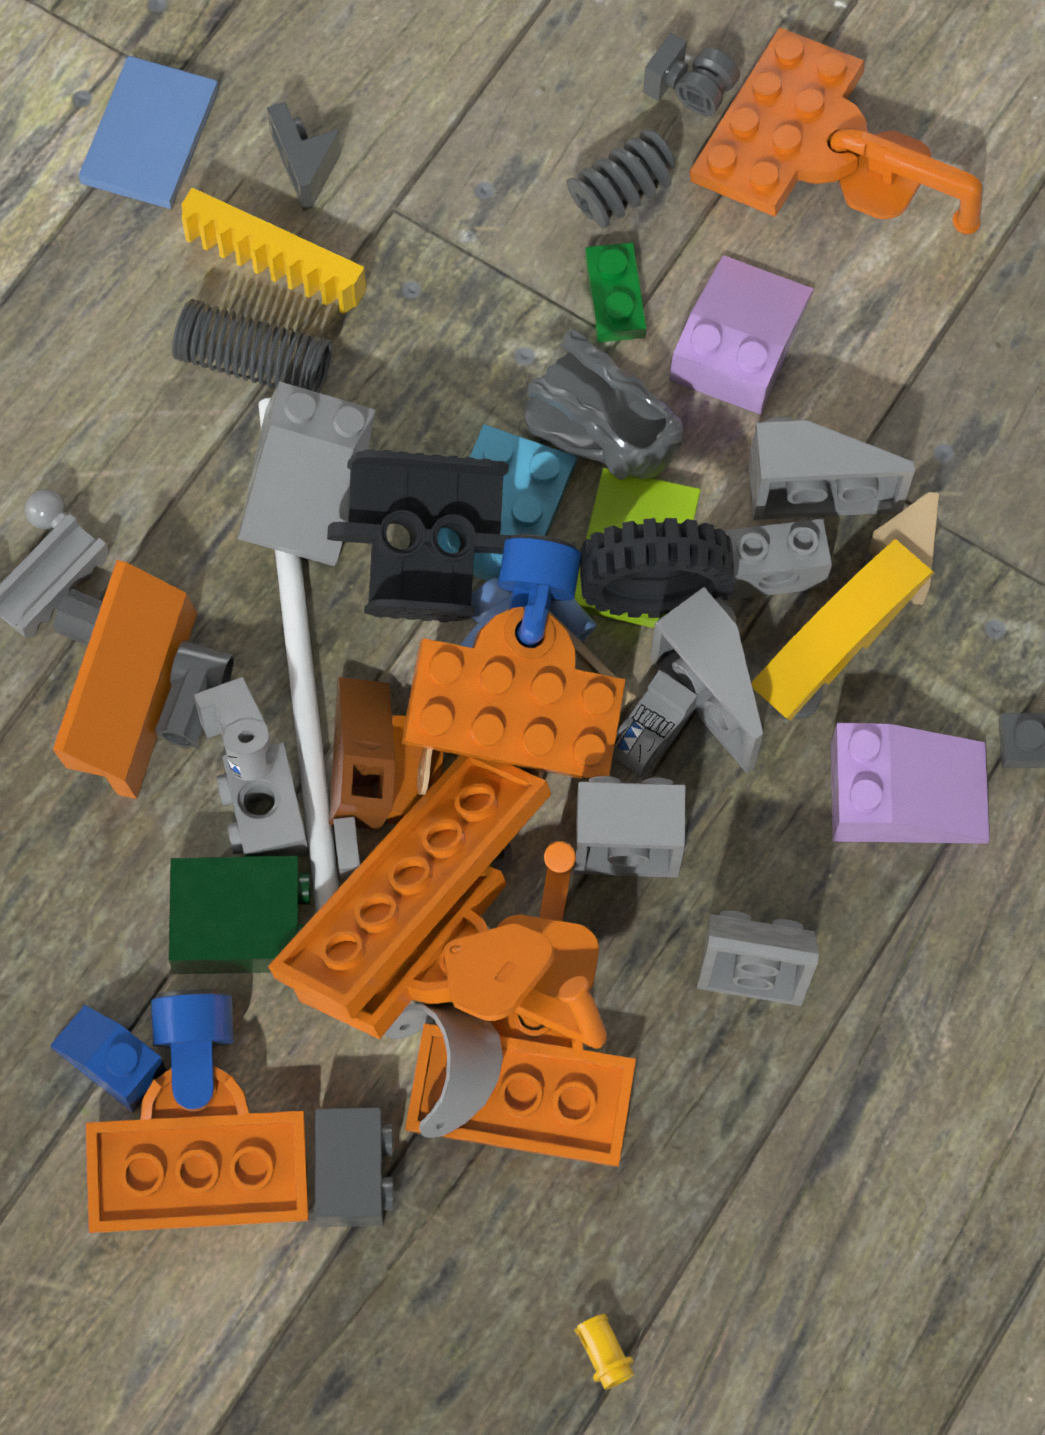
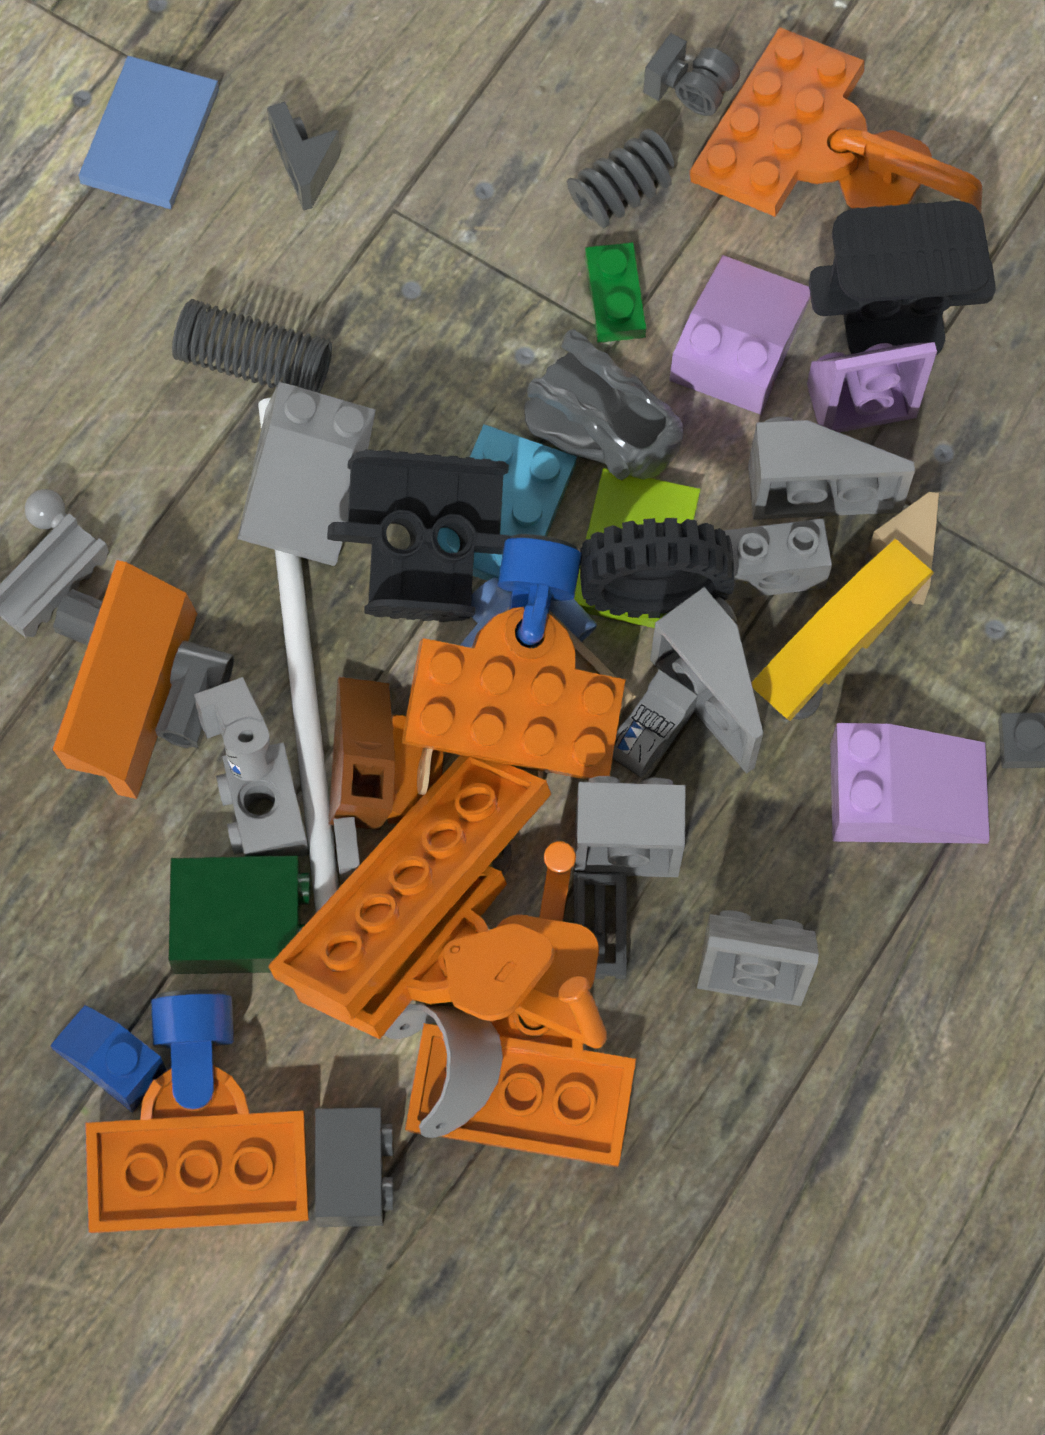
(274, 249): yellow gear -> none
(599, 881): none -> dark grey tile
(604, 1352): yellow pin -> none
(870, 385): none -> lavender slope
(902, 271): none -> black piece

